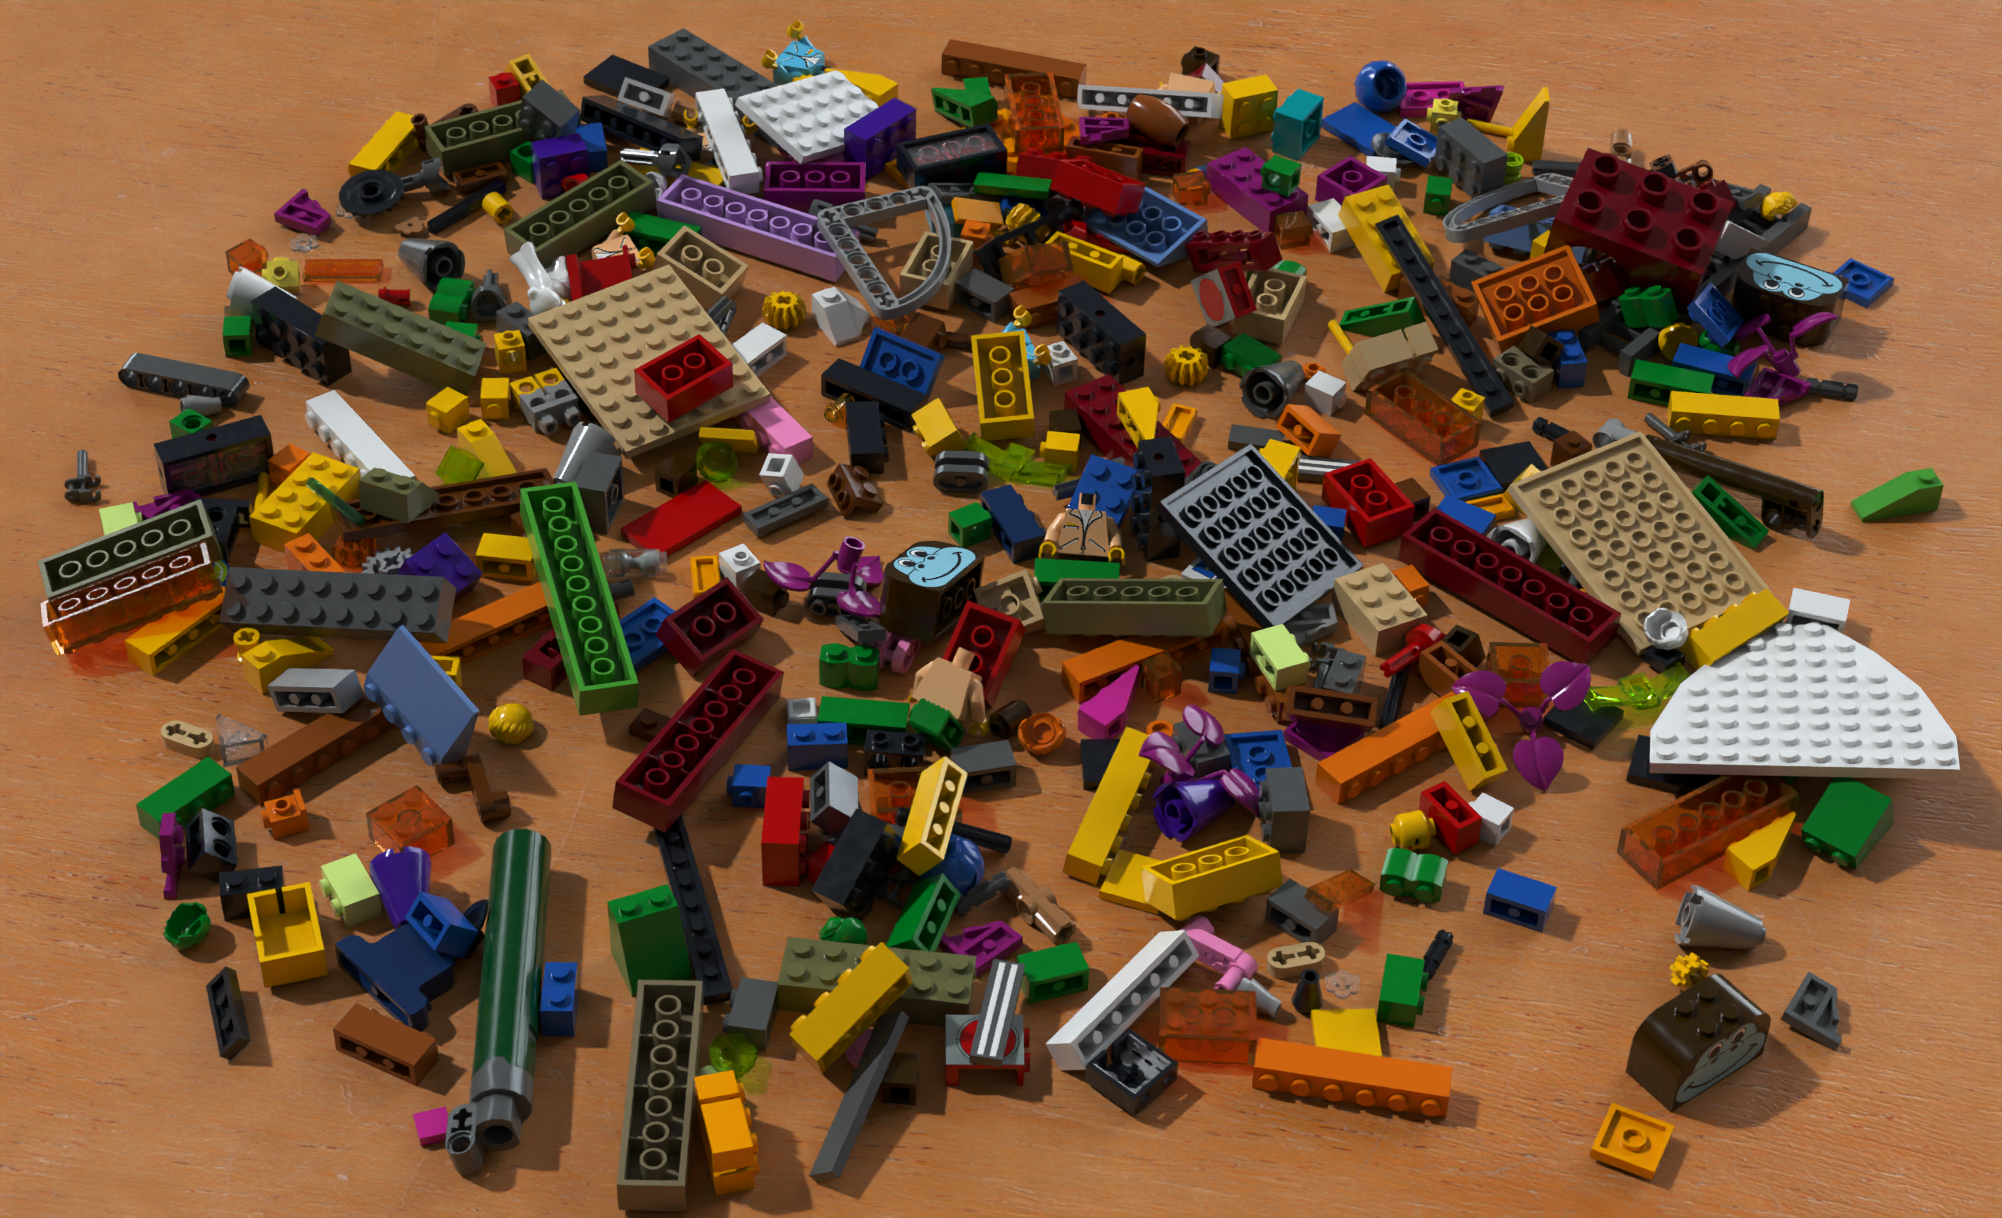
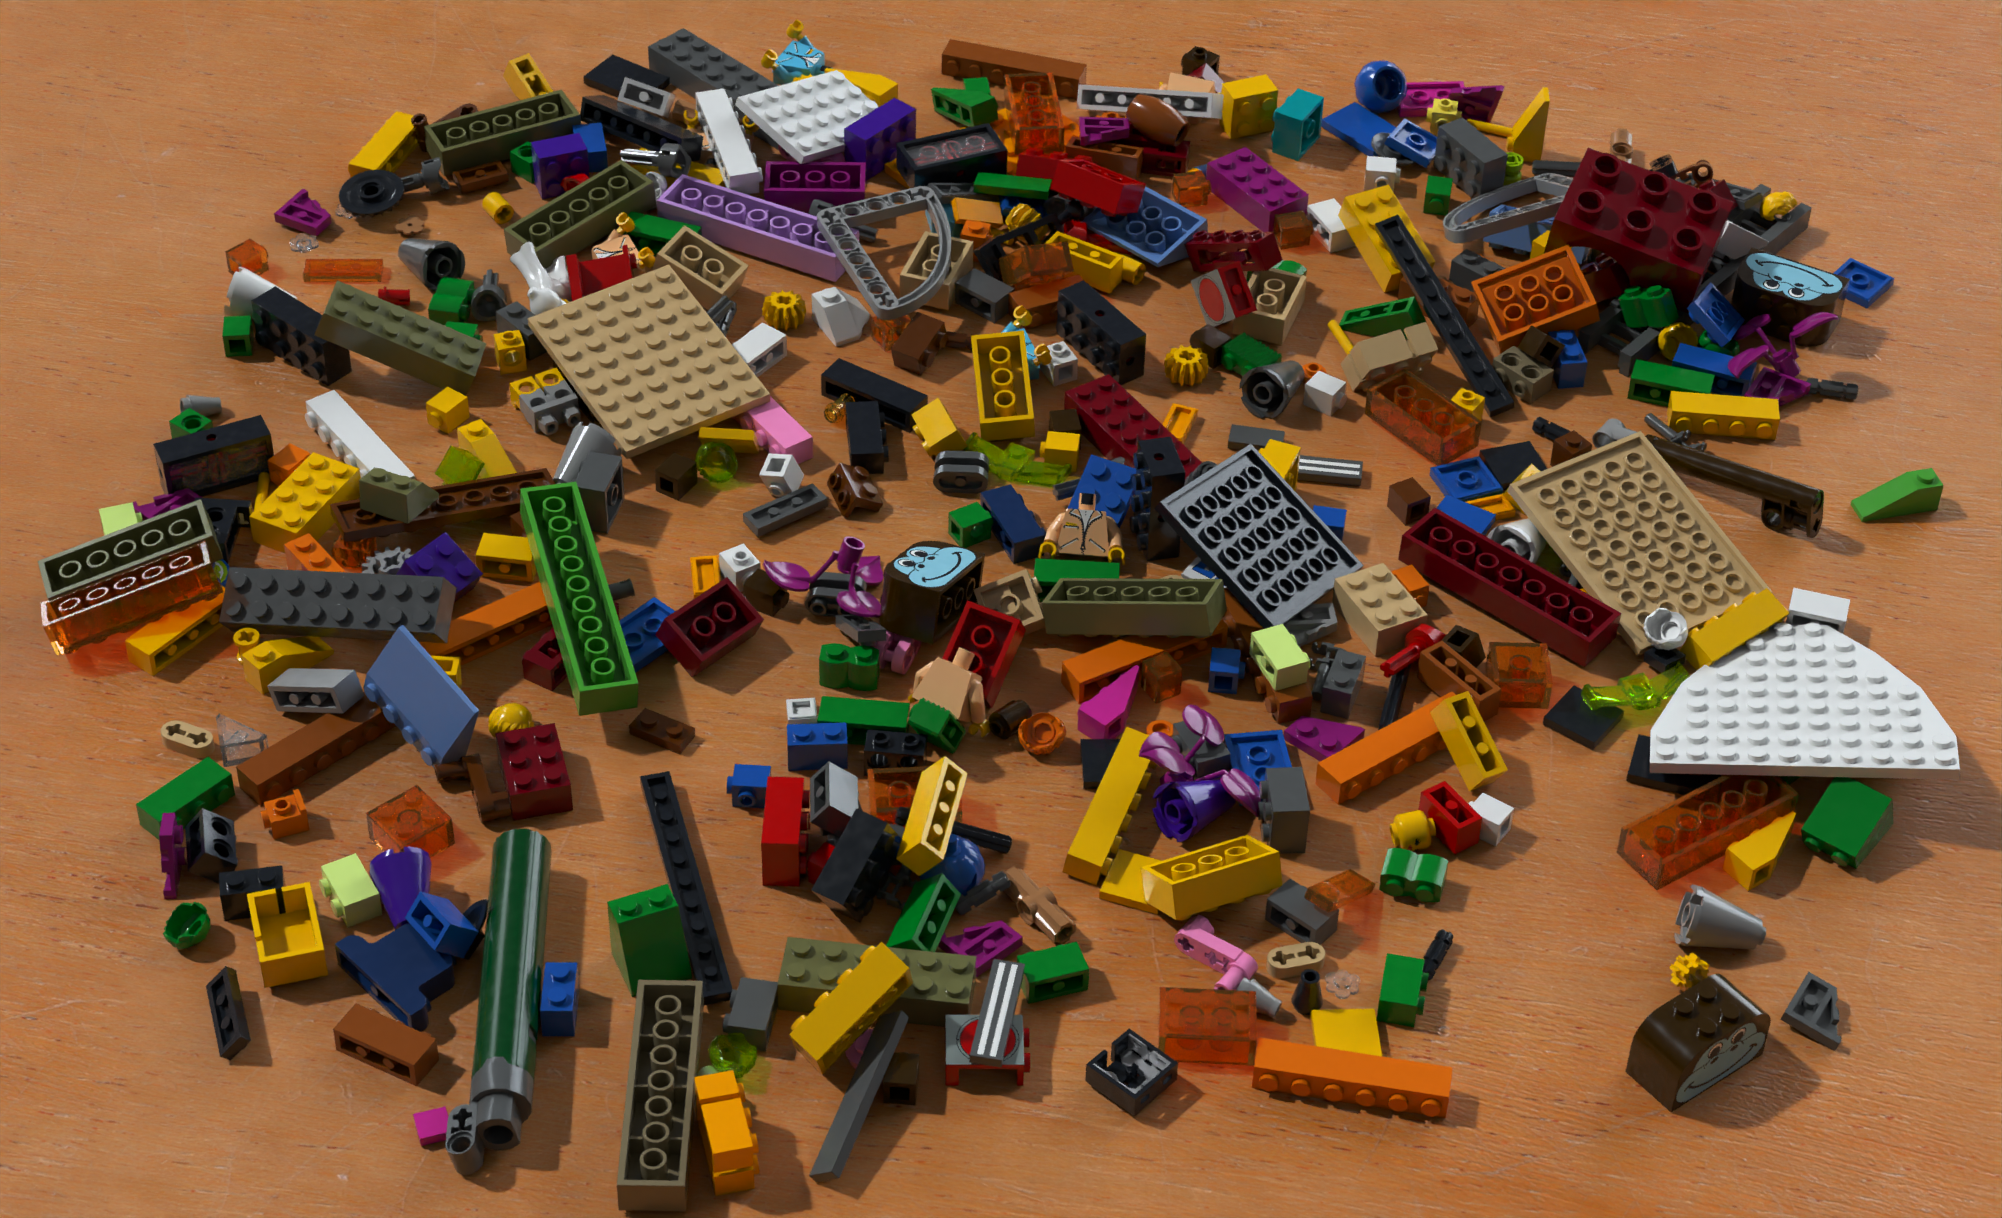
(77, 486): dark grey piece -> none
(182, 379): dark grey beam -> none
(283, 274): light yellow brick -> none
(336, 501): clear green bar -> none
(464, 207): black axle -> none
(495, 398): yellow brick -> none
(503, 89): red brick -> none
(534, 771): none -> dark red brick
(547, 113): dark grey brick -> none
(650, 563): clear piece -> none
(682, 519): red tile -> none
(683, 378): red brick -> none
(697, 740): dark red brick -> none
(844, 930): green hair -> none
(902, 361): blue plate -> none
(987, 766): dark grey brick -> none
(1122, 1000): white brick -> none
(1139, 413): yellow slope -> none
(1281, 175): green brick -> none
(1308, 430): orange brick -> none
(1329, 708): dark orange brick -> none
(1346, 179): magenta brick -> none
(1372, 502): red brick -> none
(1519, 900): blue brick -> none
(1536, 758): magenta plant -> none
(1632, 1141): light orange plate -> none
(1729, 514): green slope -> none

